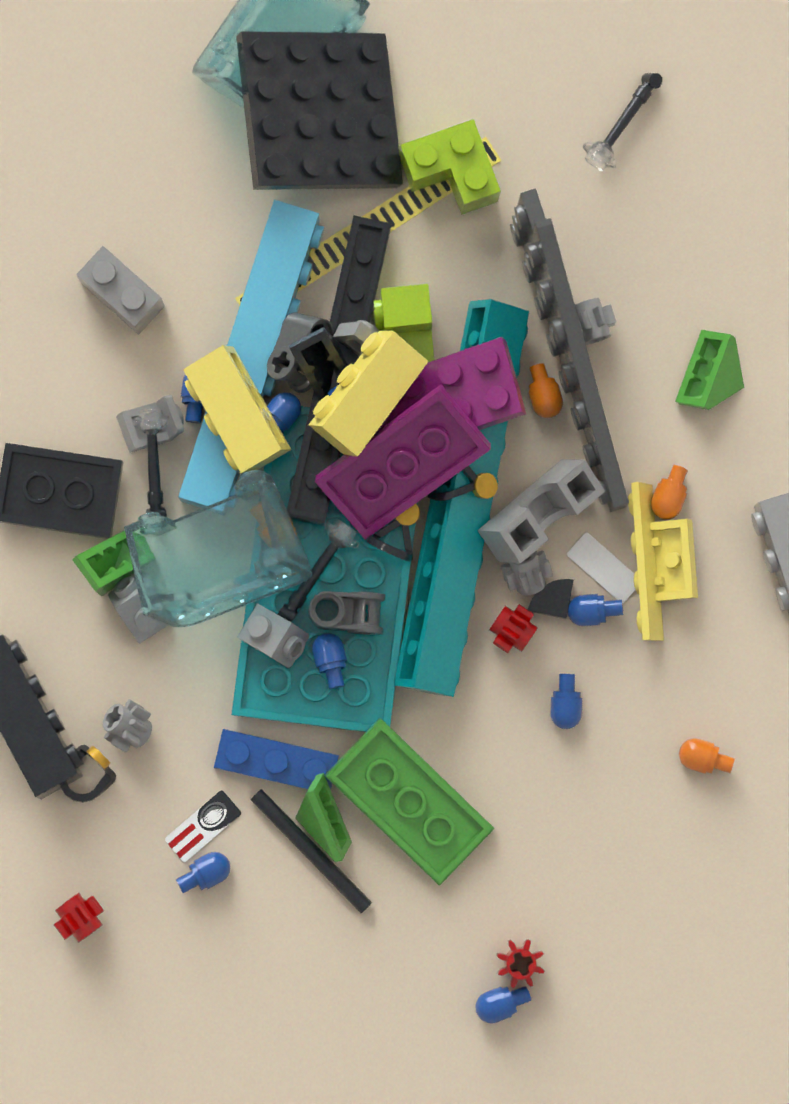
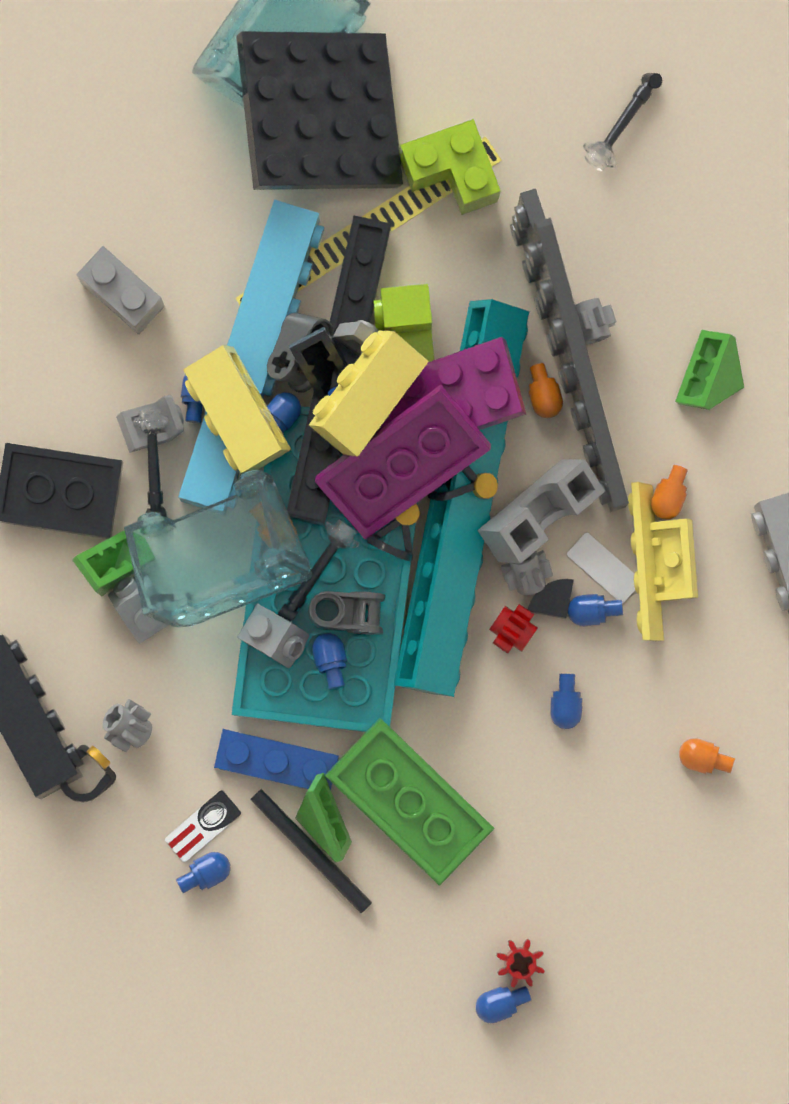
(78, 917): red gear -> none

